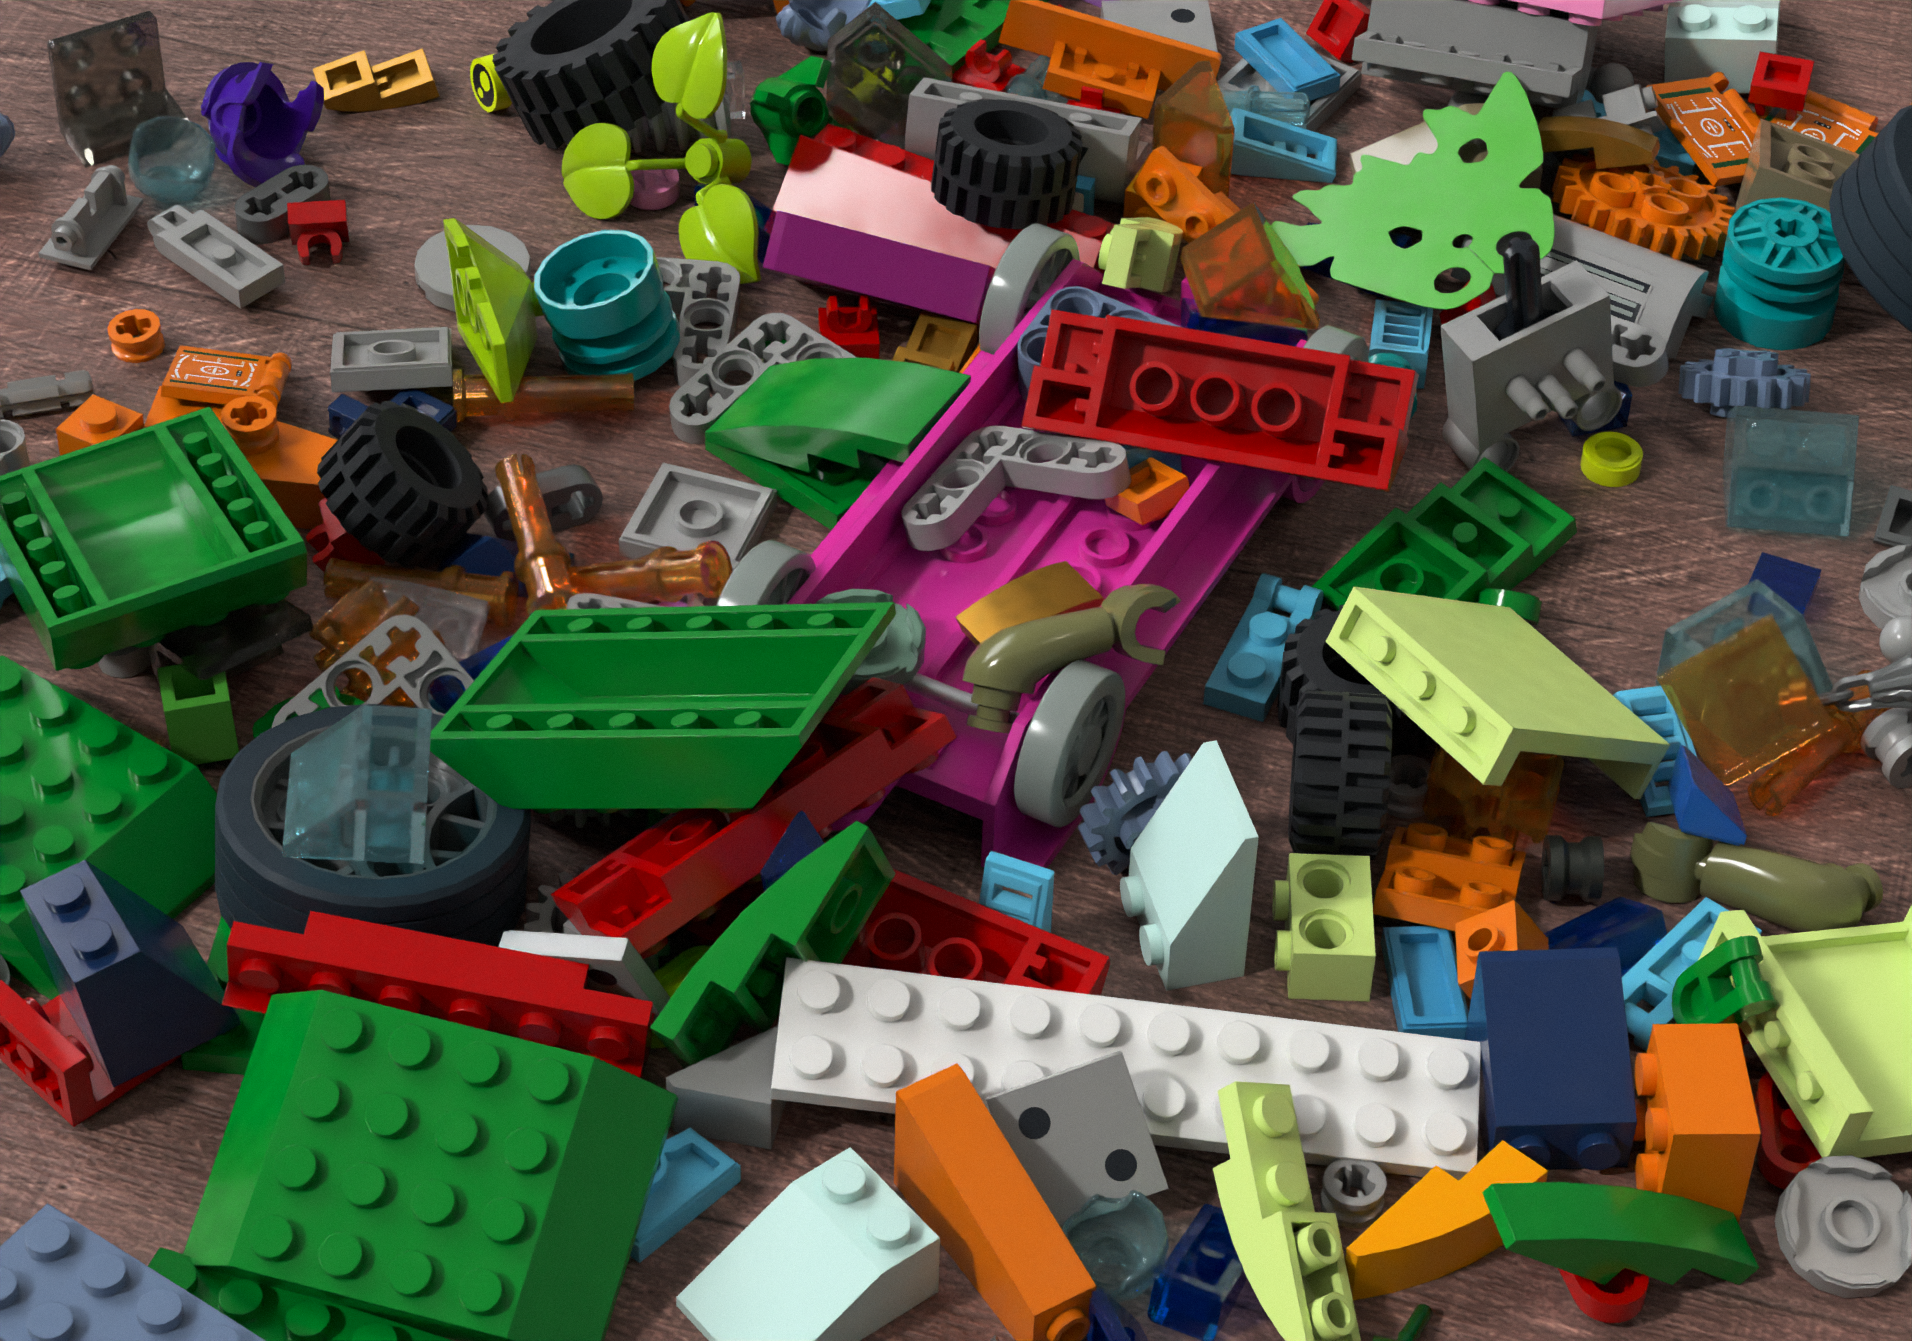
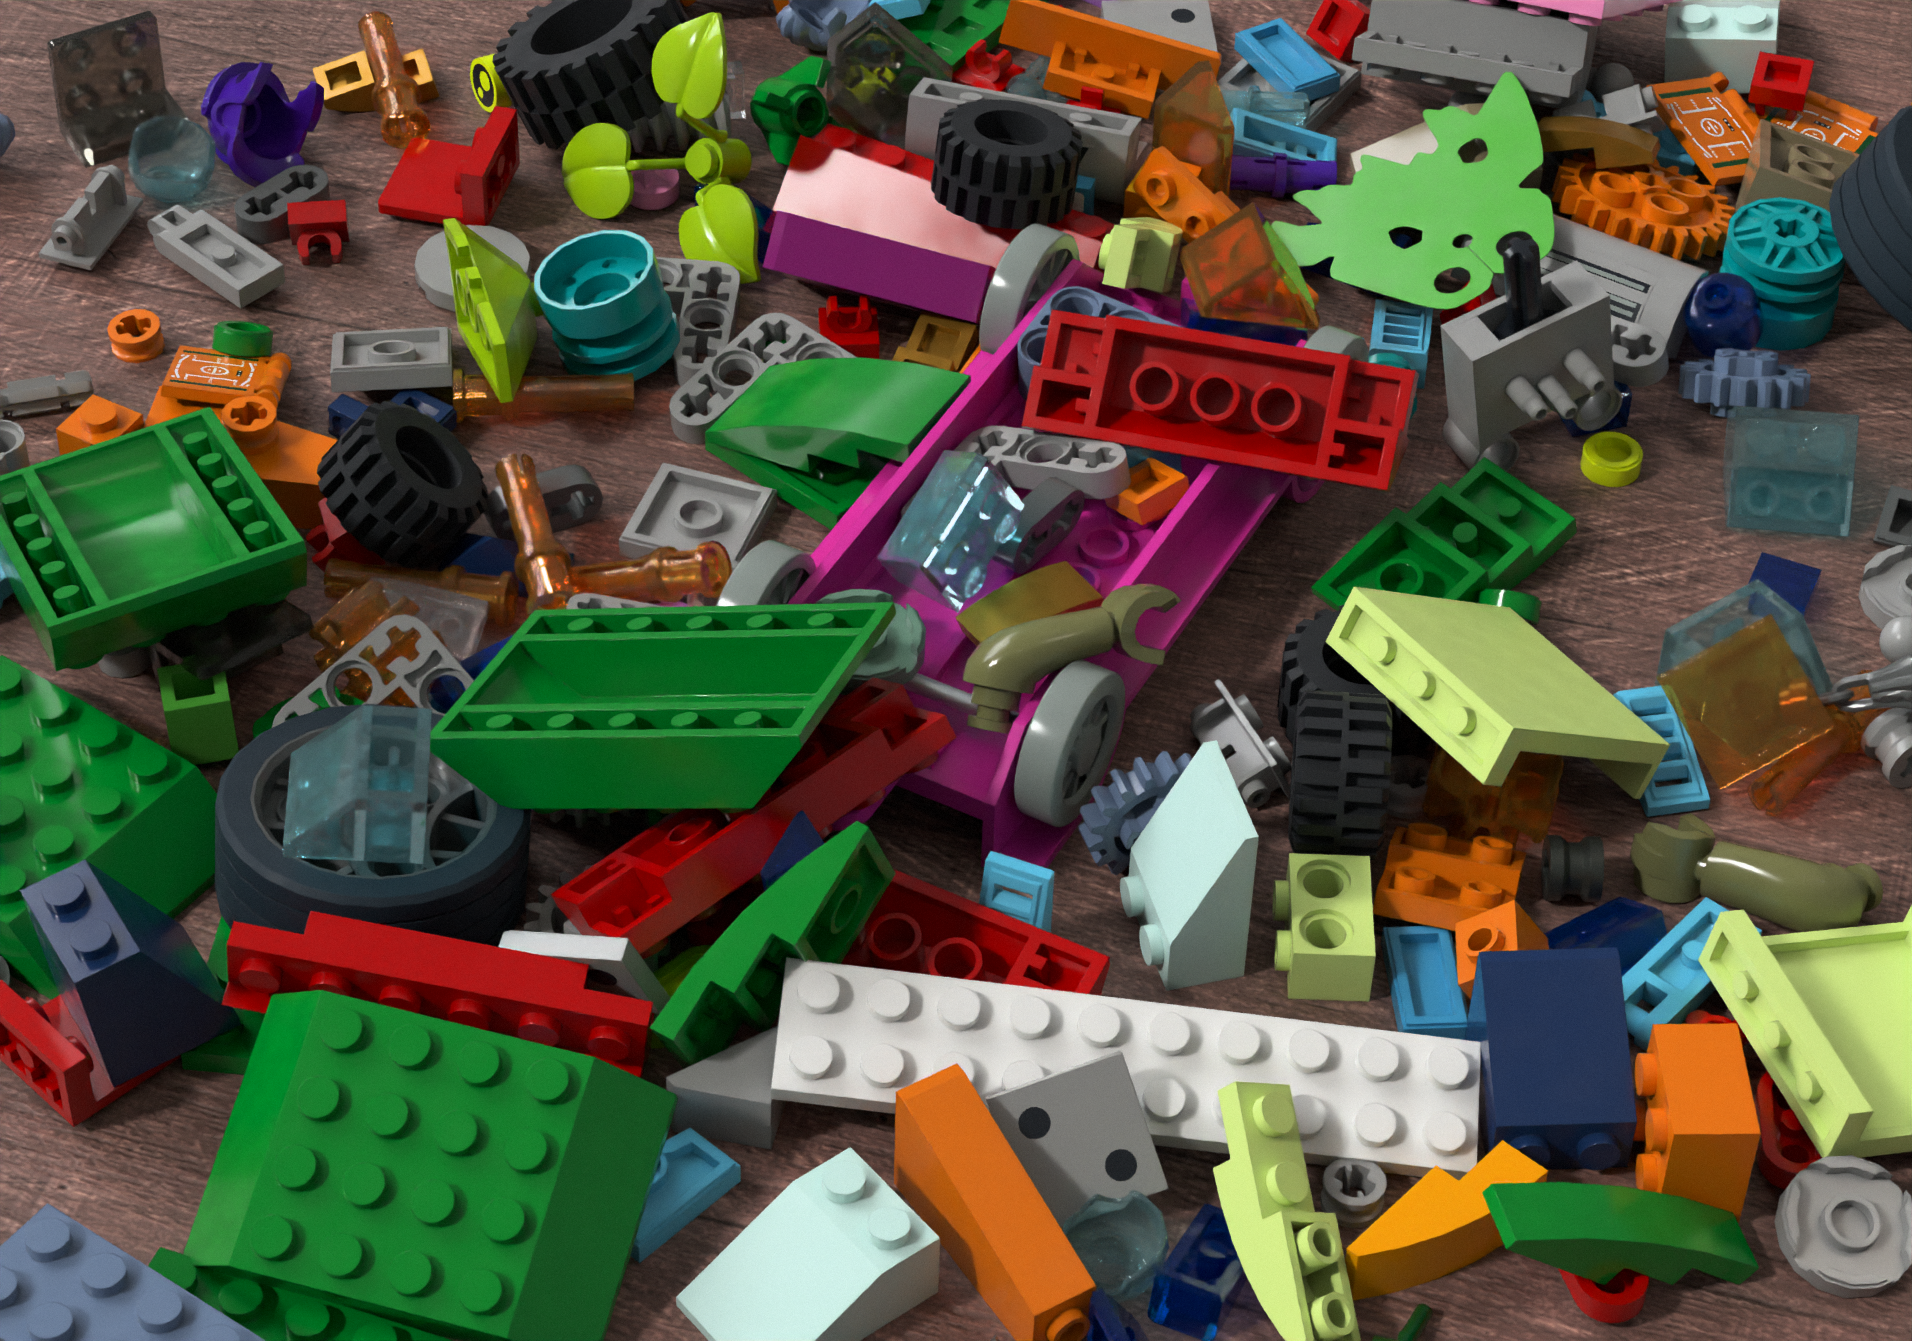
(242, 338): none -> green tile
(380, 41): none -> clear orange pin
(453, 179): none -> red bracket
(953, 529): none -> clear light blue slope
(1045, 521): none -> dark grey beam
(1251, 664): medium azure plate -> none
(1256, 765): none -> light grey hinge
(1280, 174): none -> dark purple pin
(1703, 801): blue slope -> none
(1705, 989): green plate -> none
(1723, 314): none -> clear blue head

